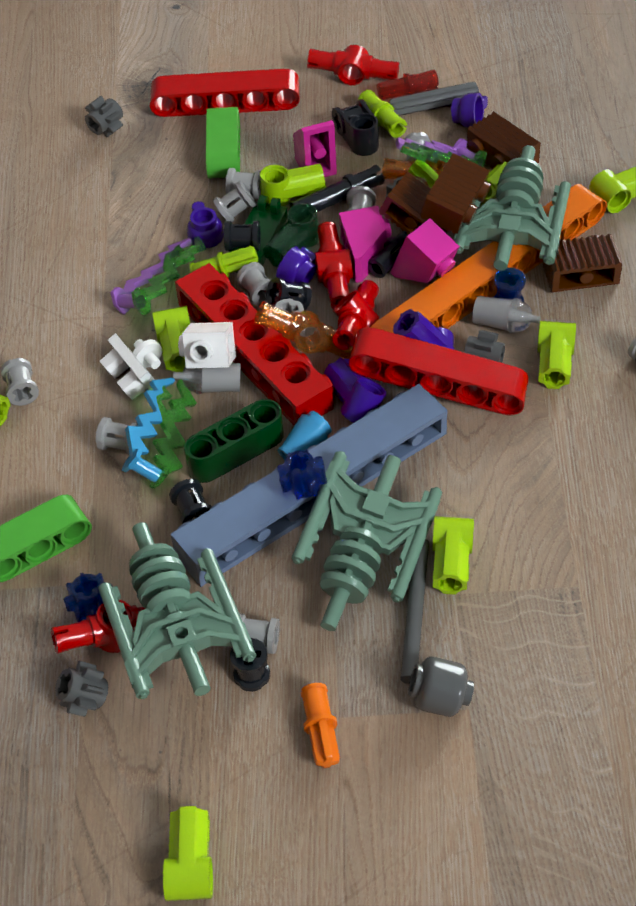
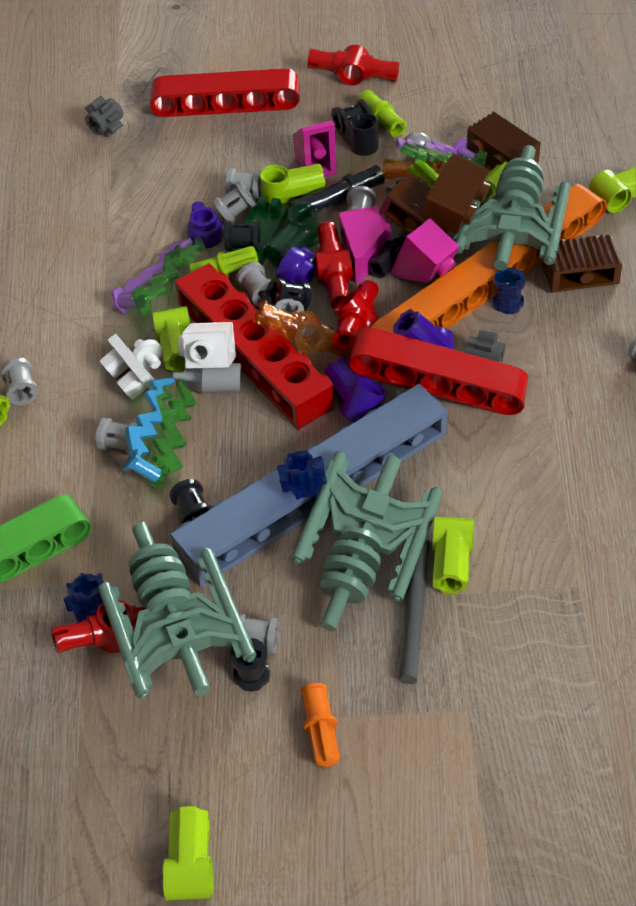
(81, 688): dark grey gear -> none
(222, 141): bright green beam -> none
(234, 440): dark green beam -> none
(307, 431): dark azure cone -> none
(408, 85): clear red axle -> none
(431, 99): dark grey axle -> none
(440, 686): dark grey head -> none
(468, 109): dark purple piece -> none
(503, 314): light grey piece -> none
(555, 347): lime piece -> none

